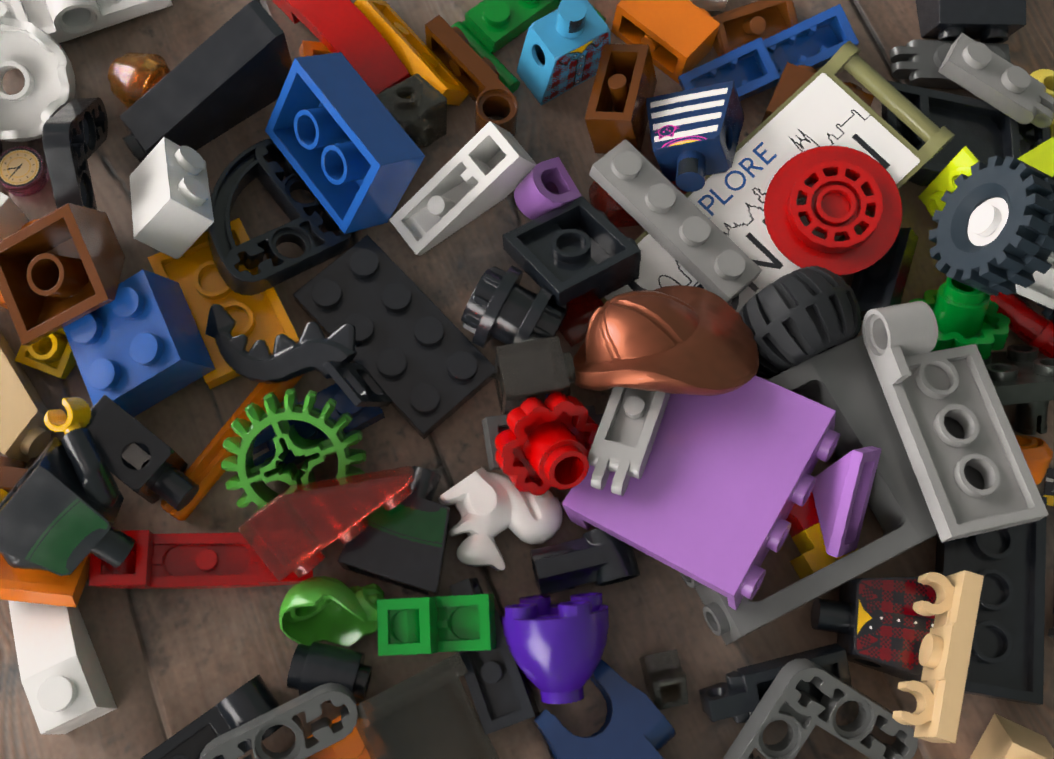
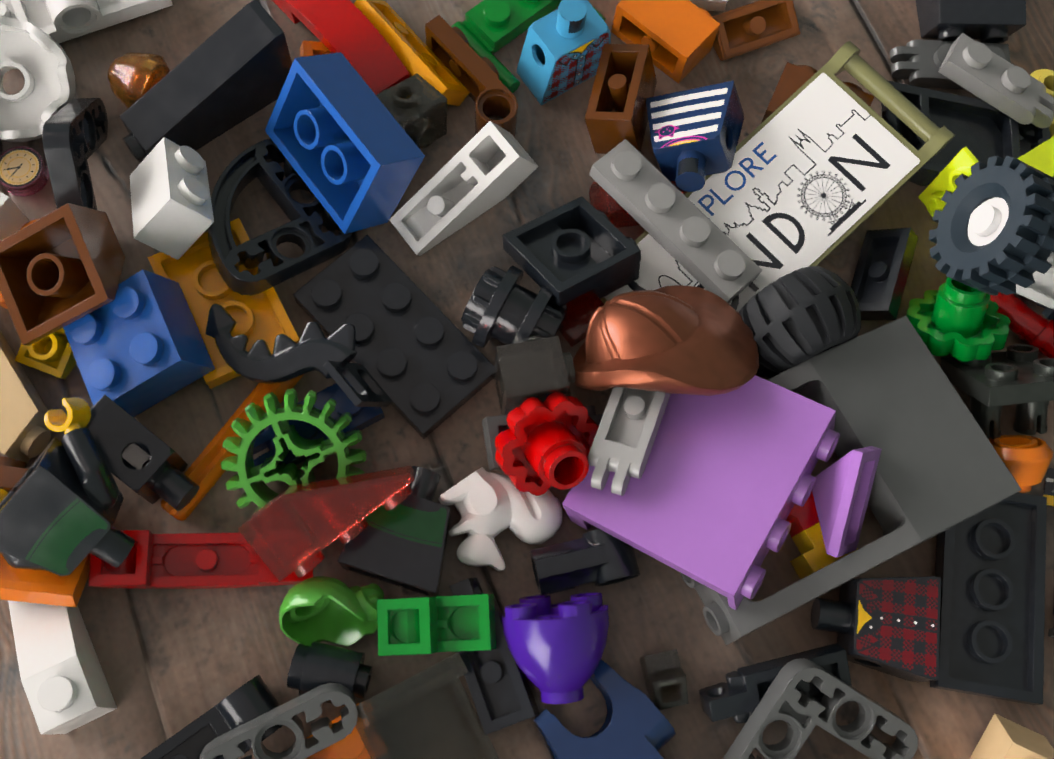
(545, 189): medium lavender plate -> none
(762, 62): blue slope -> none
(835, 205): red wheel -> none
(944, 656): tan plate -> none
(952, 384): light grey hinge -> none

